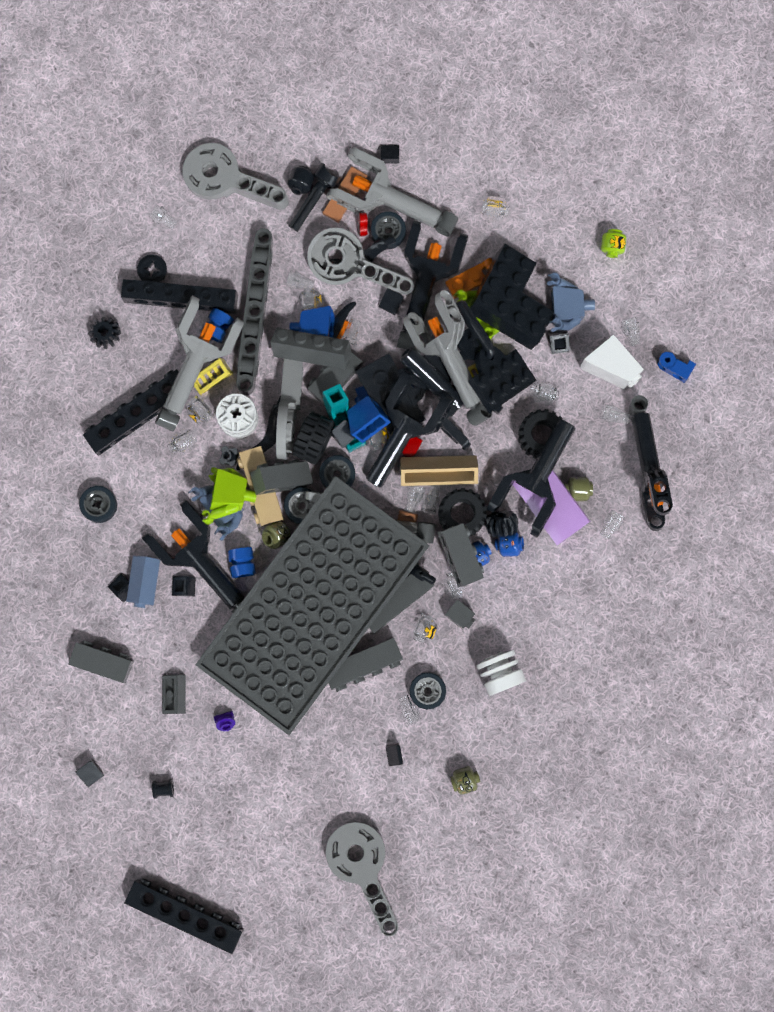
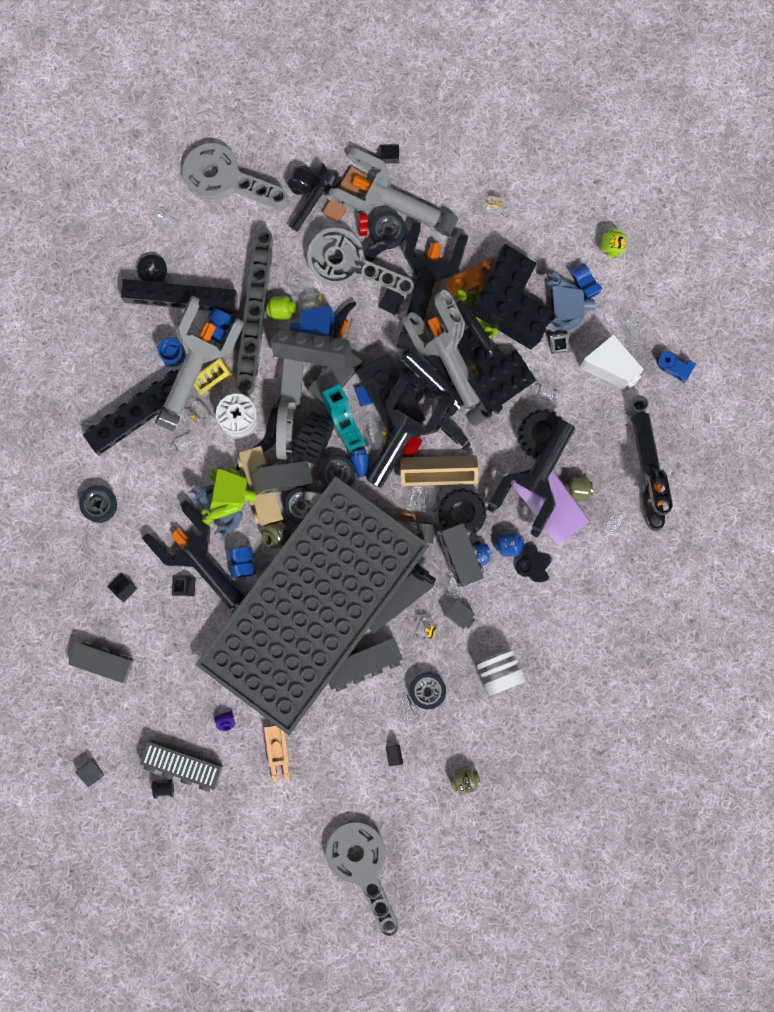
(98, 338): black gear -> none
(137, 900): black brick -> none
(143, 581): sand blue brick -> none
(171, 352): none -> blue wheel
(173, 694): dark grey slope -> none
(181, 765): none -> dark grey brick
(233, 456): black plate -> none
(277, 751): none -> light nougat hinge
(281, 308): none -> lime head
(342, 434): black slope -> none
(360, 462): none -> blue cone
(366, 418): blue torso -> none
(502, 523): black gear -> none
(536, 562): none -> black plate
(585, 281): none -> blue leg

